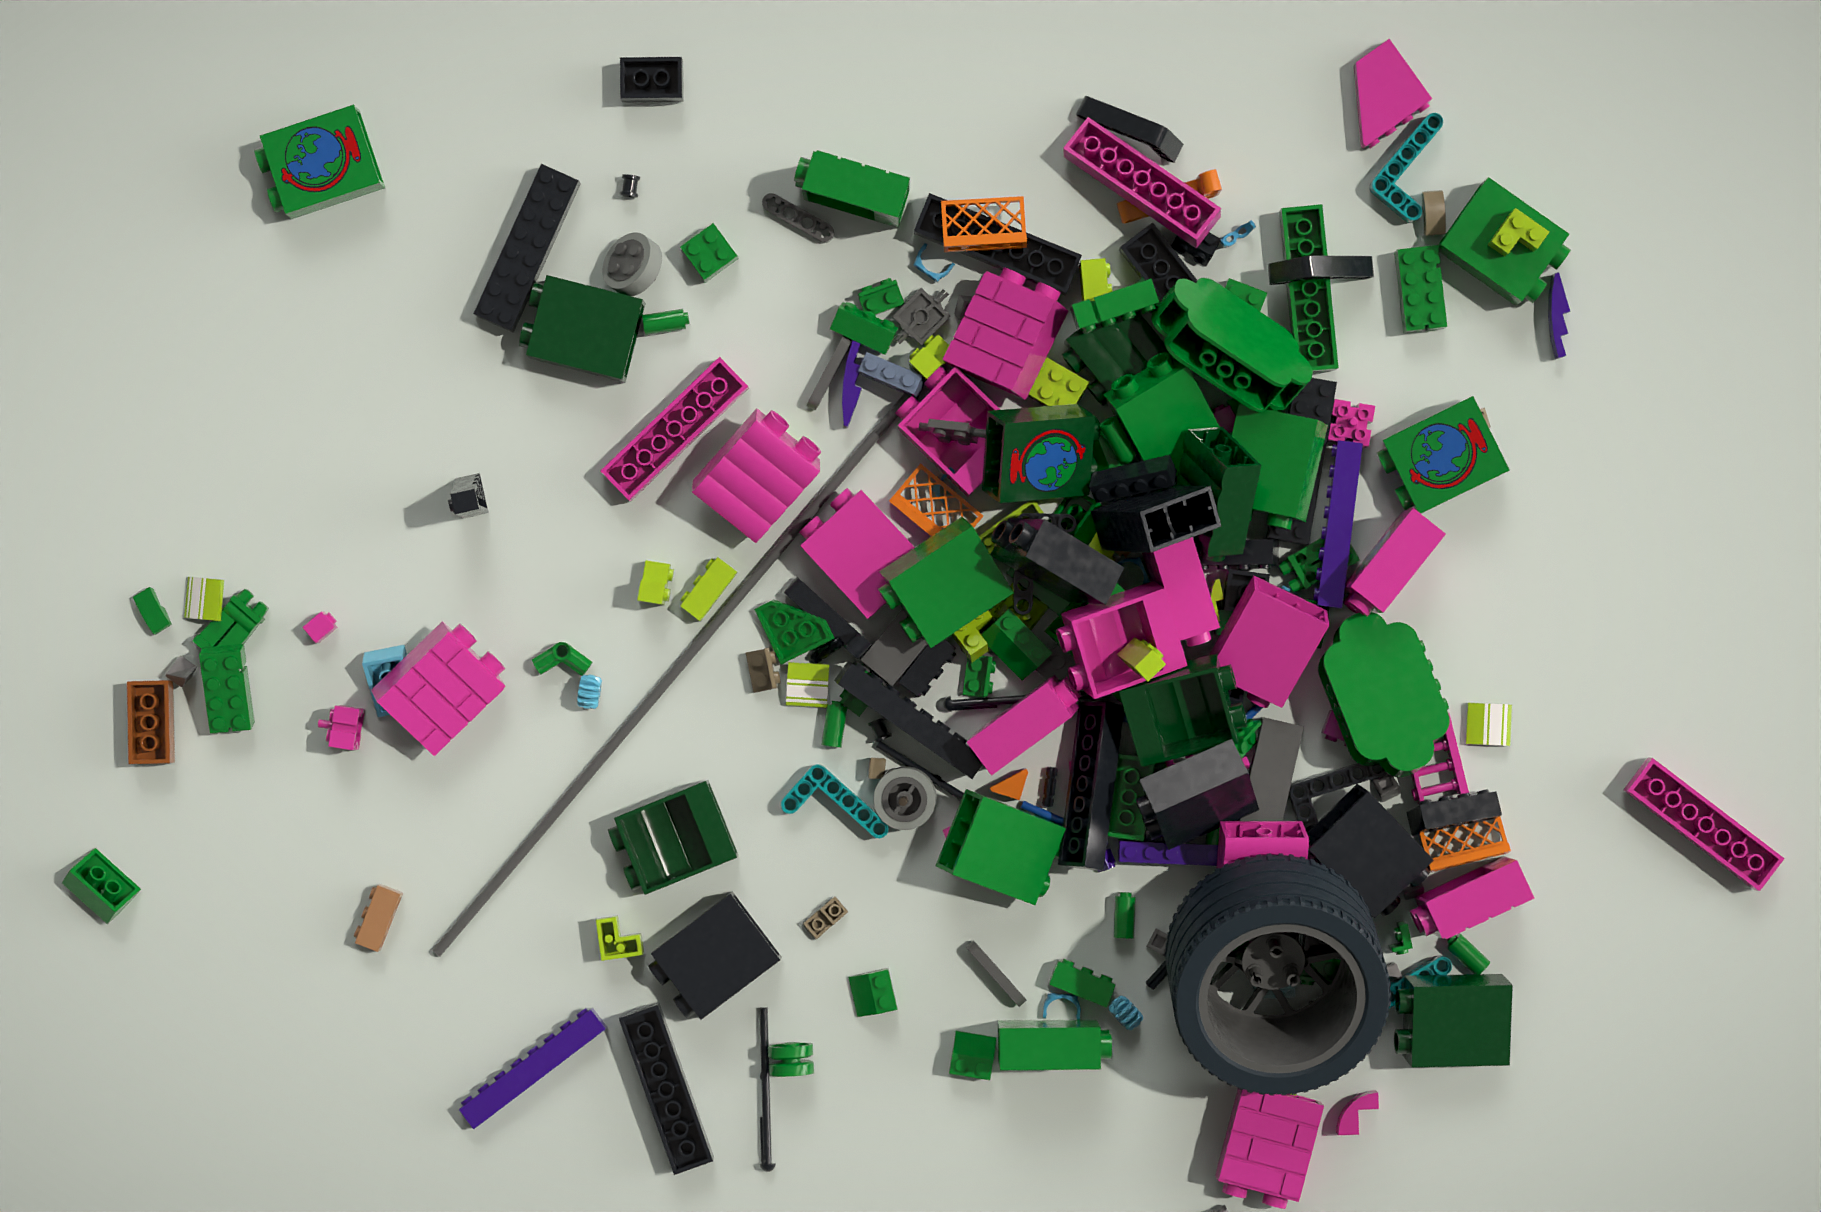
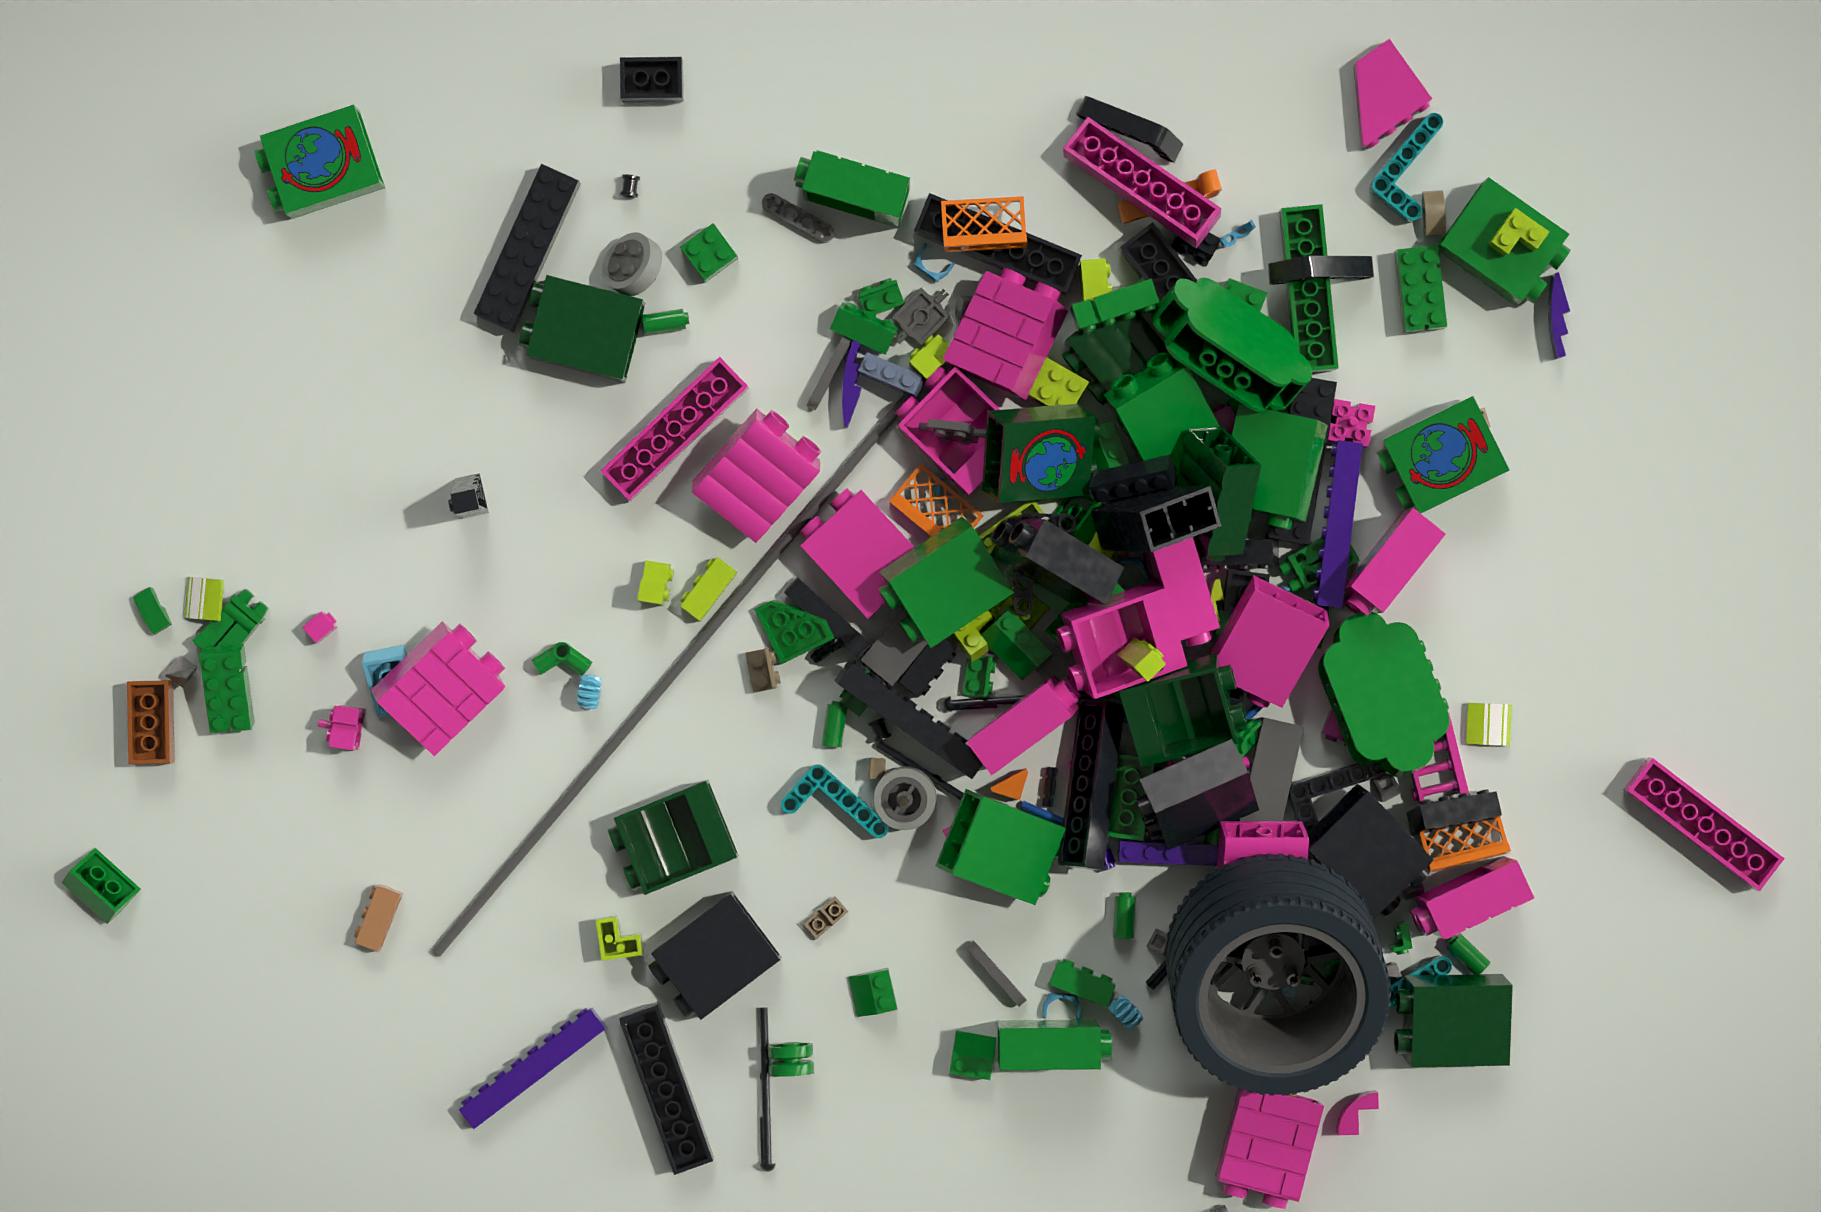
(807, 685): slope -> none
(1118, 439): green brick -> none

